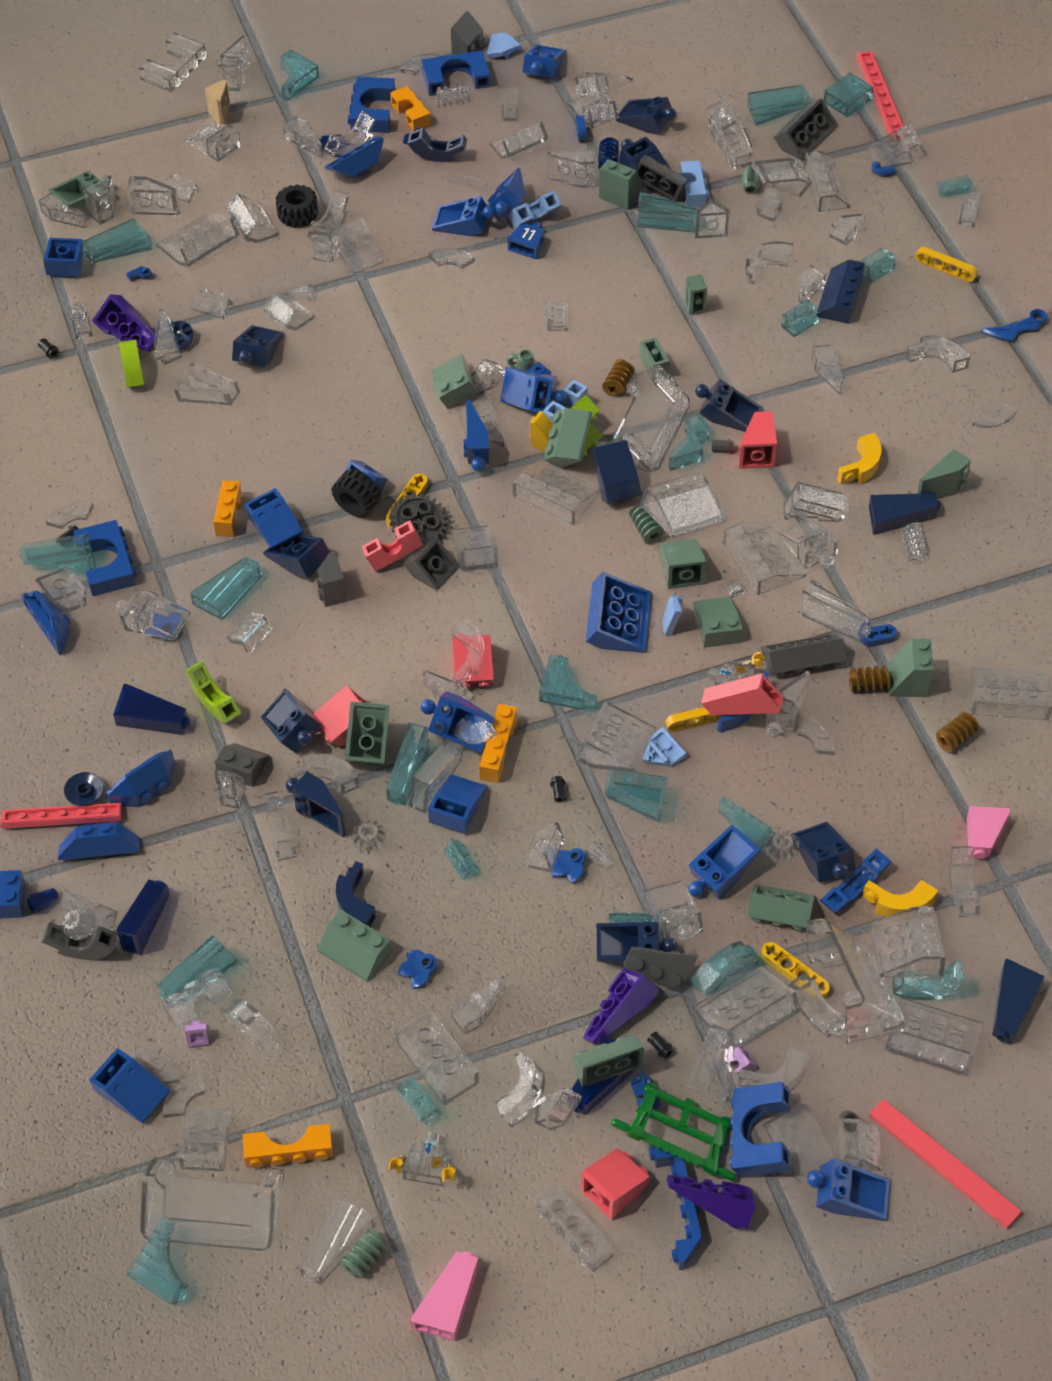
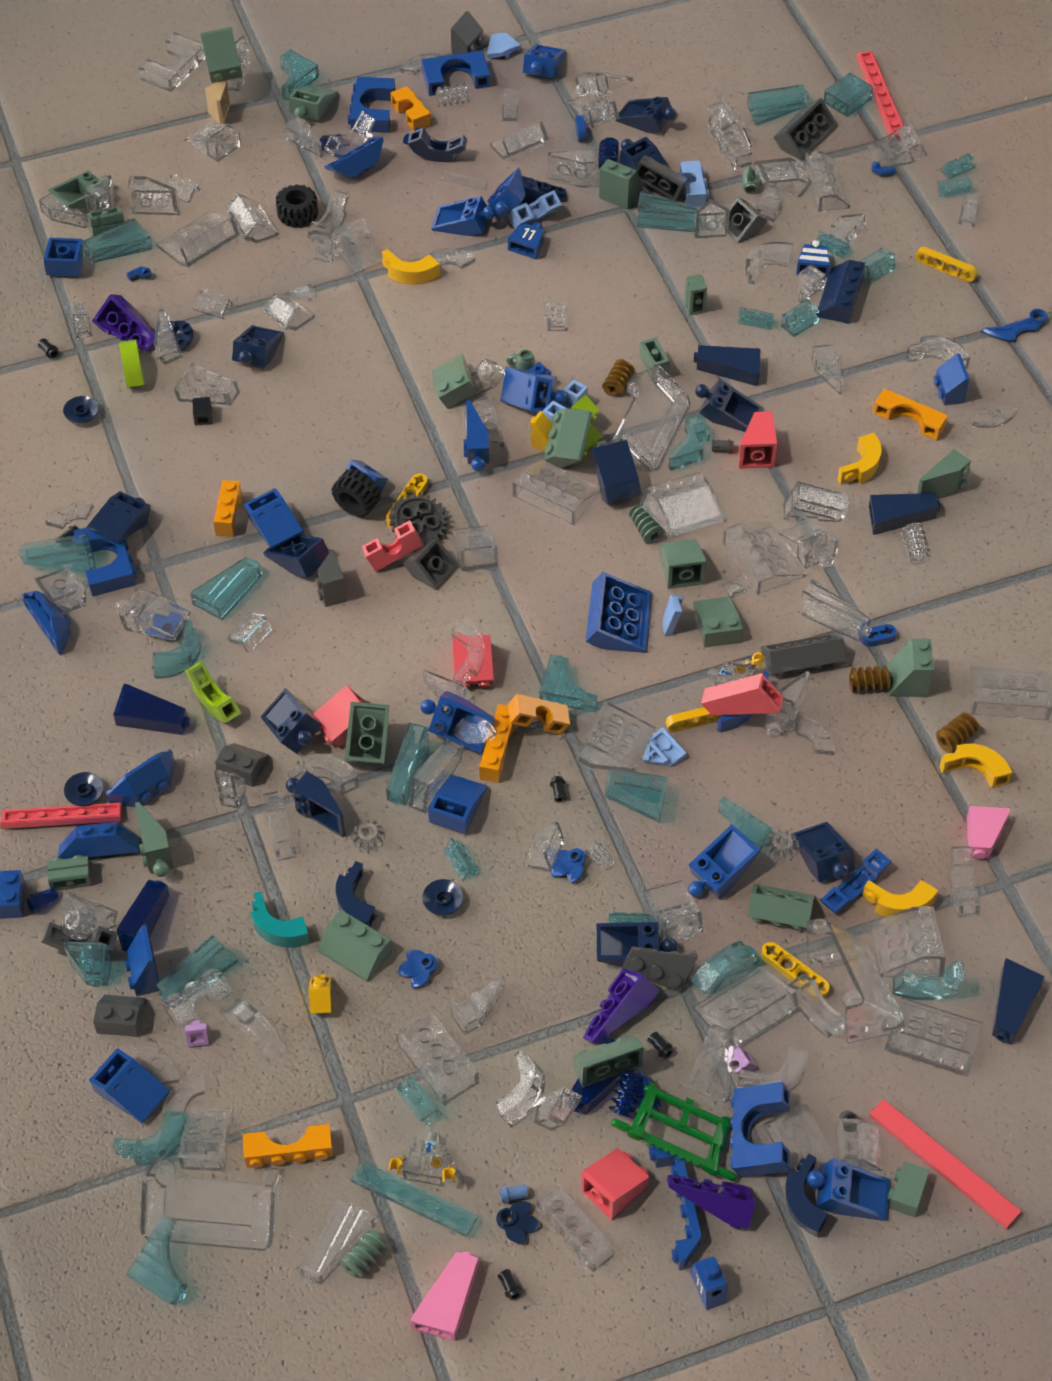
(69, 872): none -> sand green brick
(80, 409): none -> dark blue dish
(89, 961): none -> clear light blue slope
(104, 220): none -> sand green brick
(119, 1015): none -> dark grey slope
(120, 517): none -> dark blue slope
(142, 964): none -> blue slope
(155, 845): none -> sand green slope
(159, 1145): none -> clear light blue arch
(181, 658): none -> clear light blue arch
(202, 411): none -> black brick
(221, 54): none -> sand green slope
(277, 932): none -> teal arch
(311, 101): none -> sand green slope
(320, 994): none -> yellow slope
(411, 272): none -> yellow arch
(414, 1198): none -> clear light blue plate
(440, 890): none -> dark blue dish
(512, 1290): none -> black pin
(513, 1193): none -> medium blue pin
(520, 1223): none -> dark blue plate
(525, 709): none -> light orange arch
(535, 189): none -> dark blue slope
(626, 1093): none -> clear blue piece
(708, 1279): none -> blue torso
(730, 362): none -> dark blue slope
(744, 220): none -> dark grey slope
(755, 318): none -> clear light blue hinge
(803, 1212): none -> dark blue arch
(814, 255): none -> blue torso
(835, 246): none -> clear light blue hinge
(893, 405): none -> light orange arch
(908, 1189): none -> sand green brick
(952, 381): none -> blue slope
(957, 166): none -> clear light blue hinge
(980, 758): none -> yellow arch

